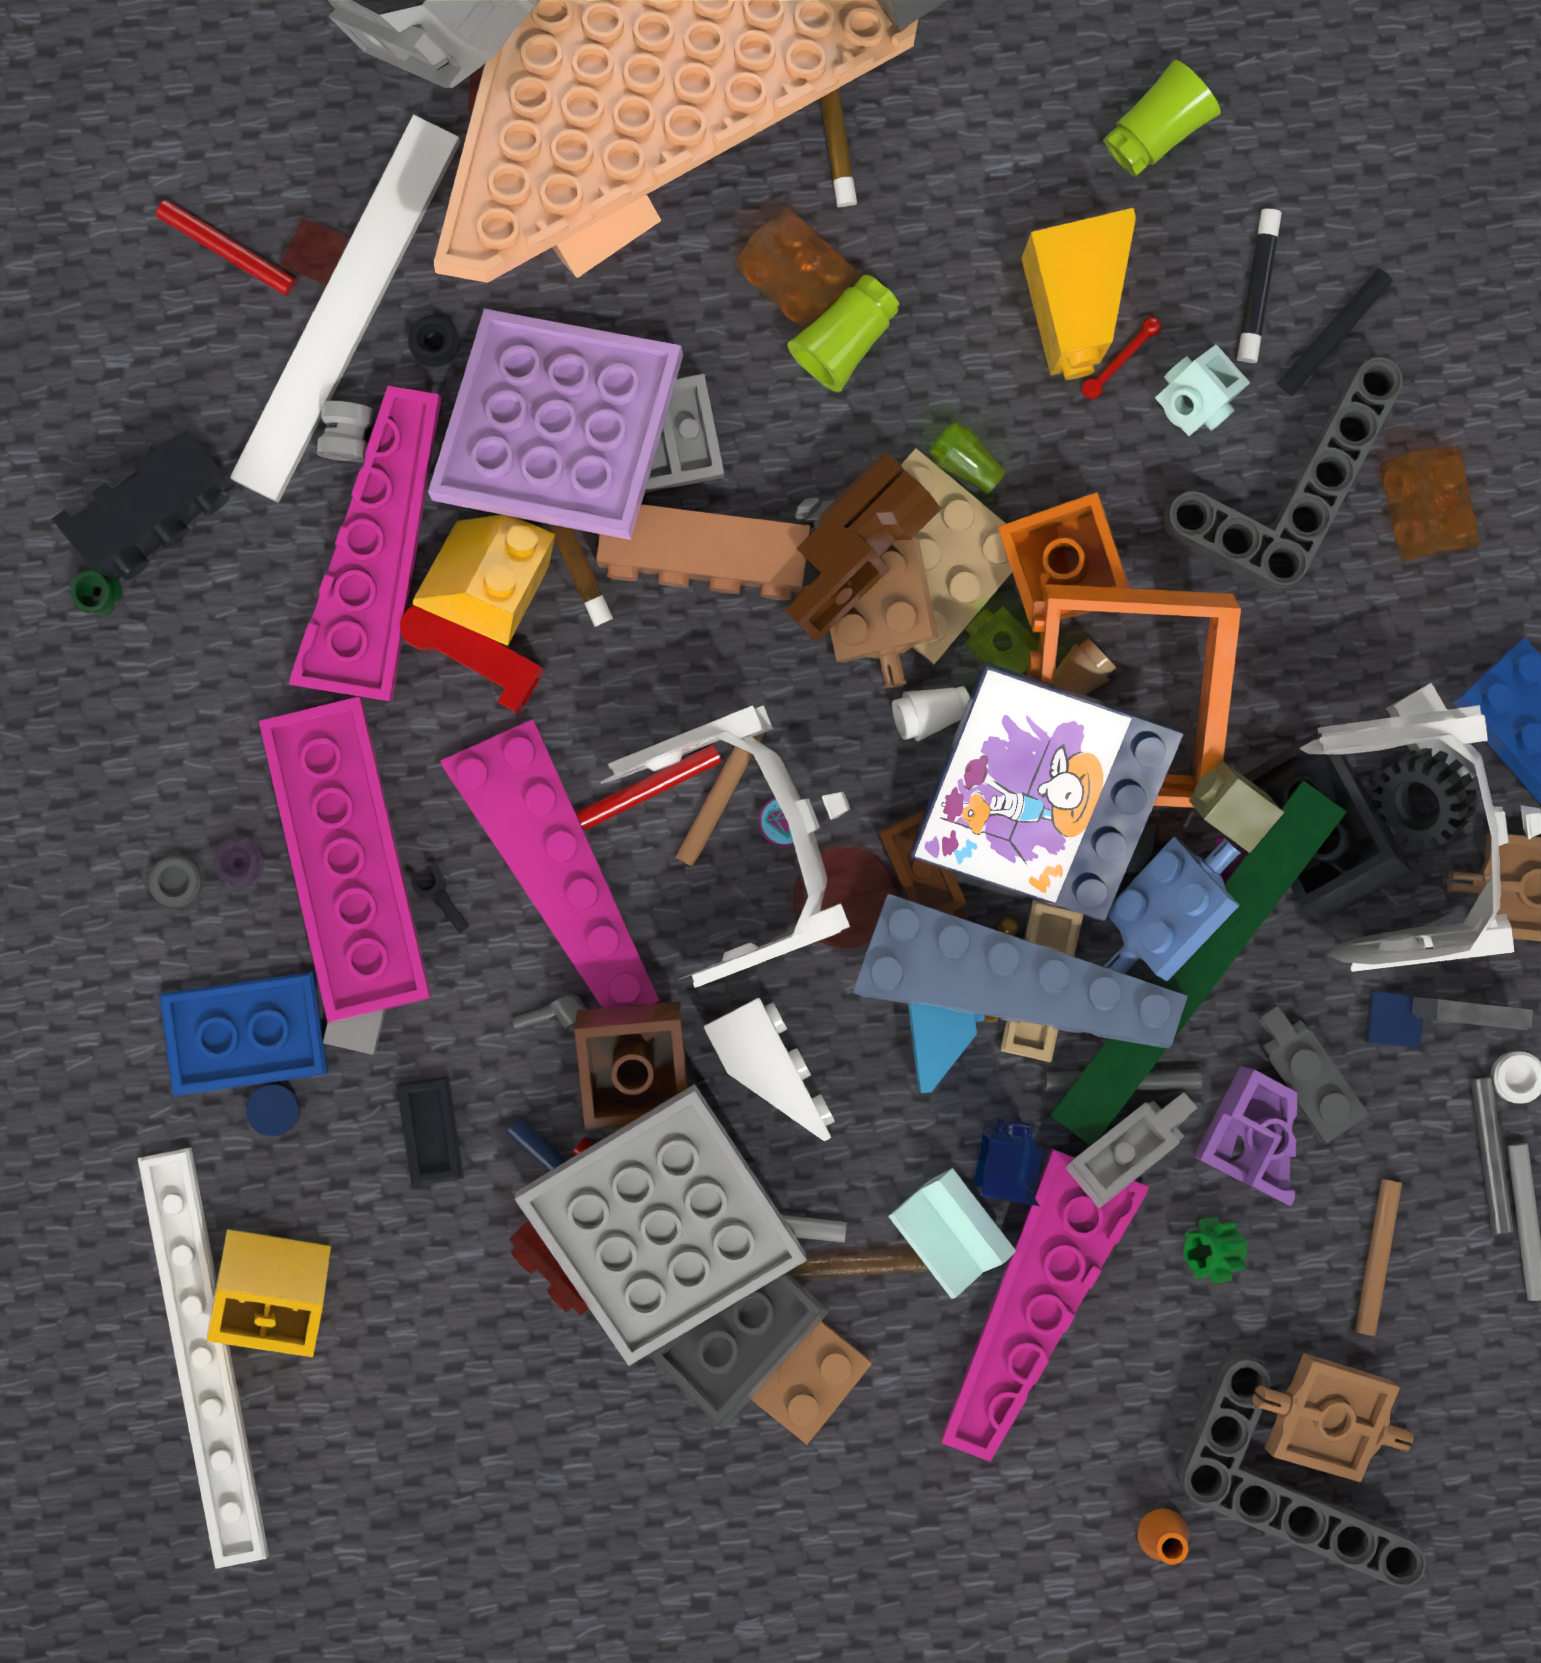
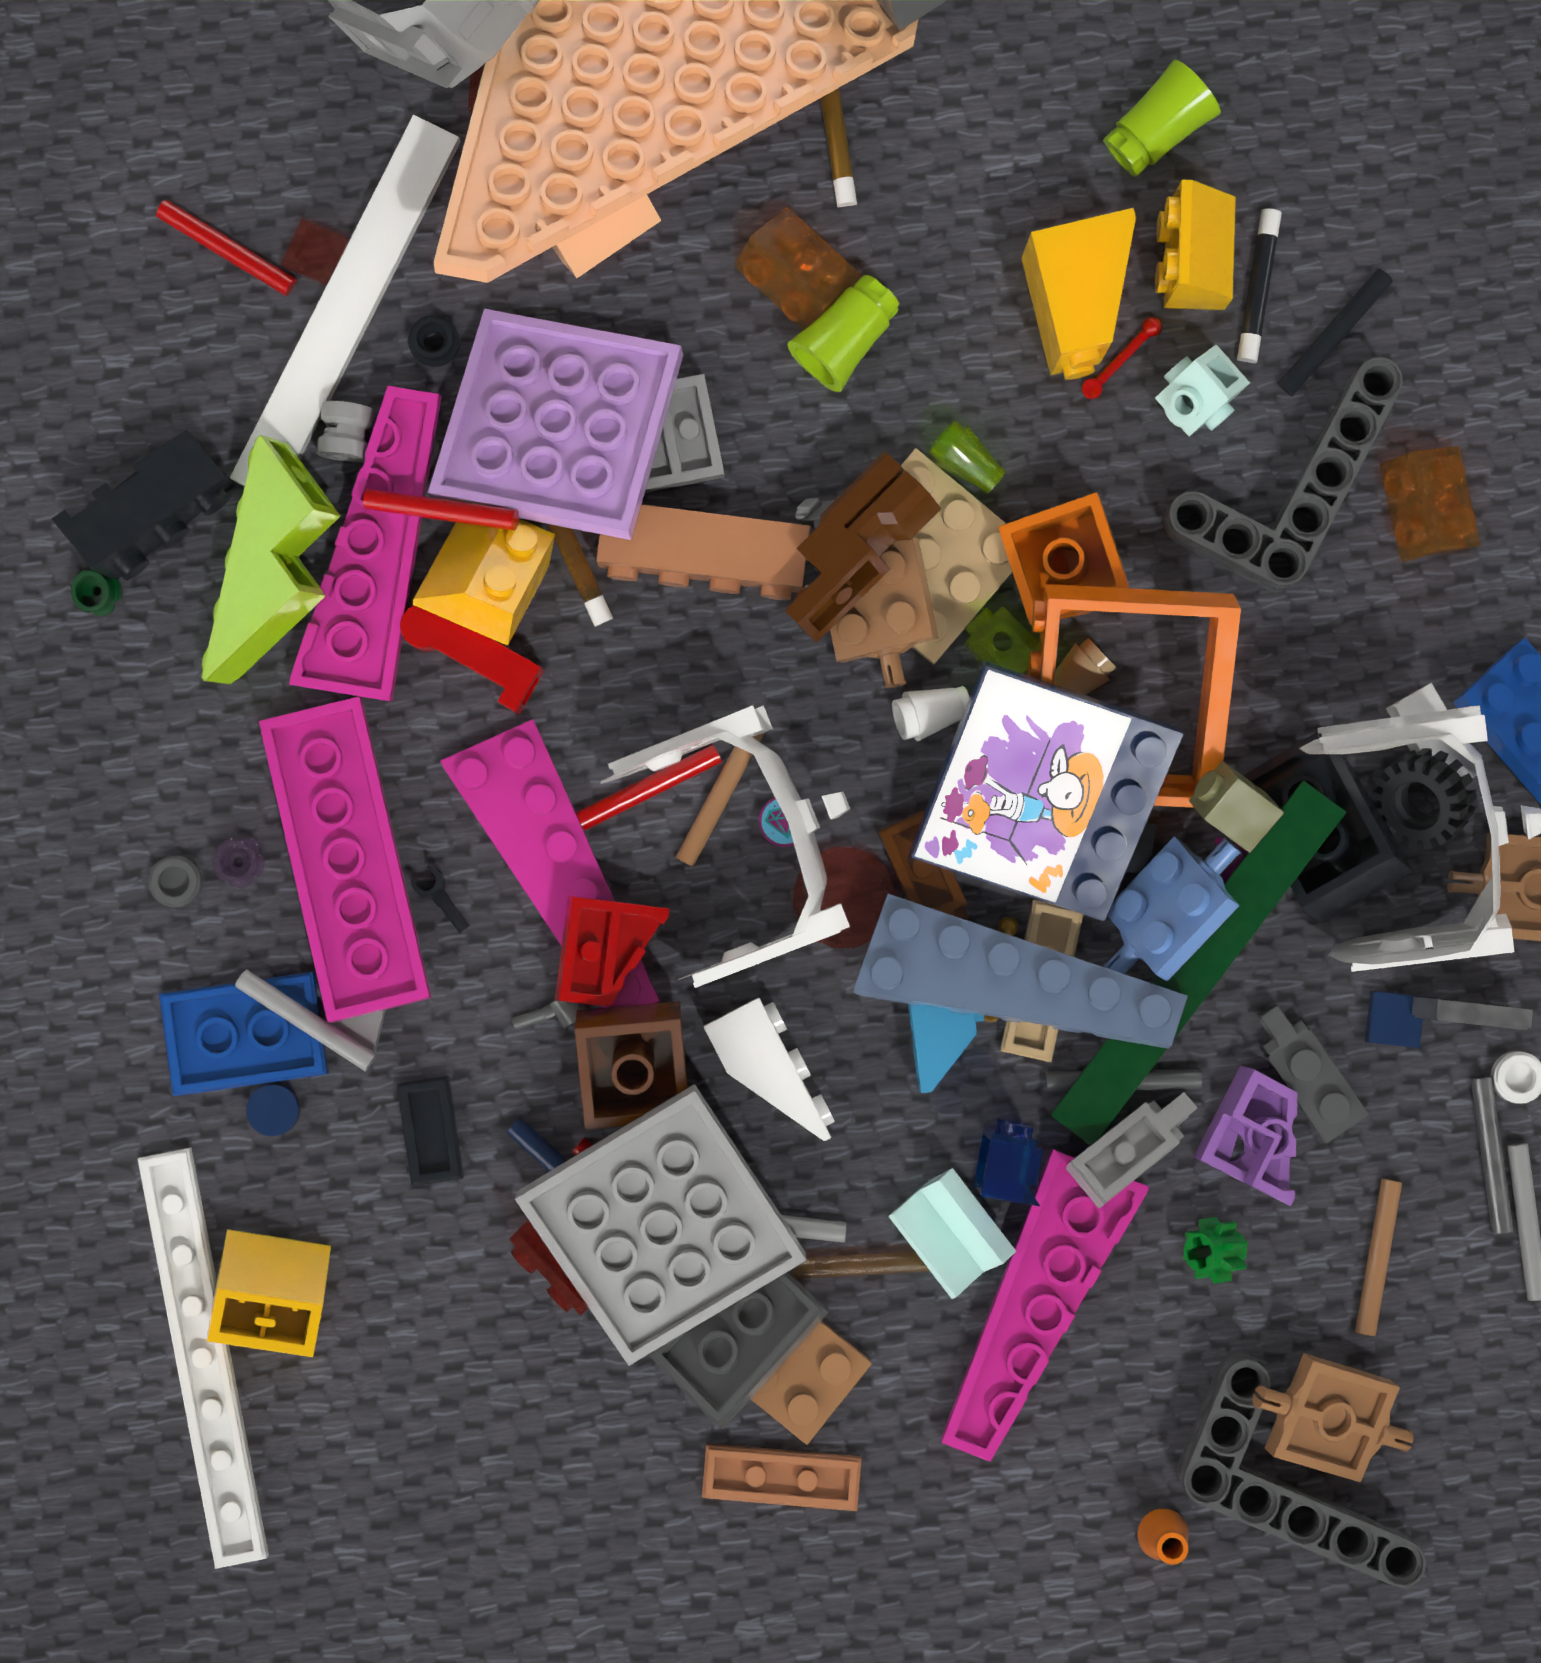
(264, 579): none -> lime slope
(305, 1020): none -> light grey bar
(441, 509): none -> red bar
(602, 946): none -> red wing
(781, 1477): none -> nougat tile
(1198, 248): none -> yellow slope

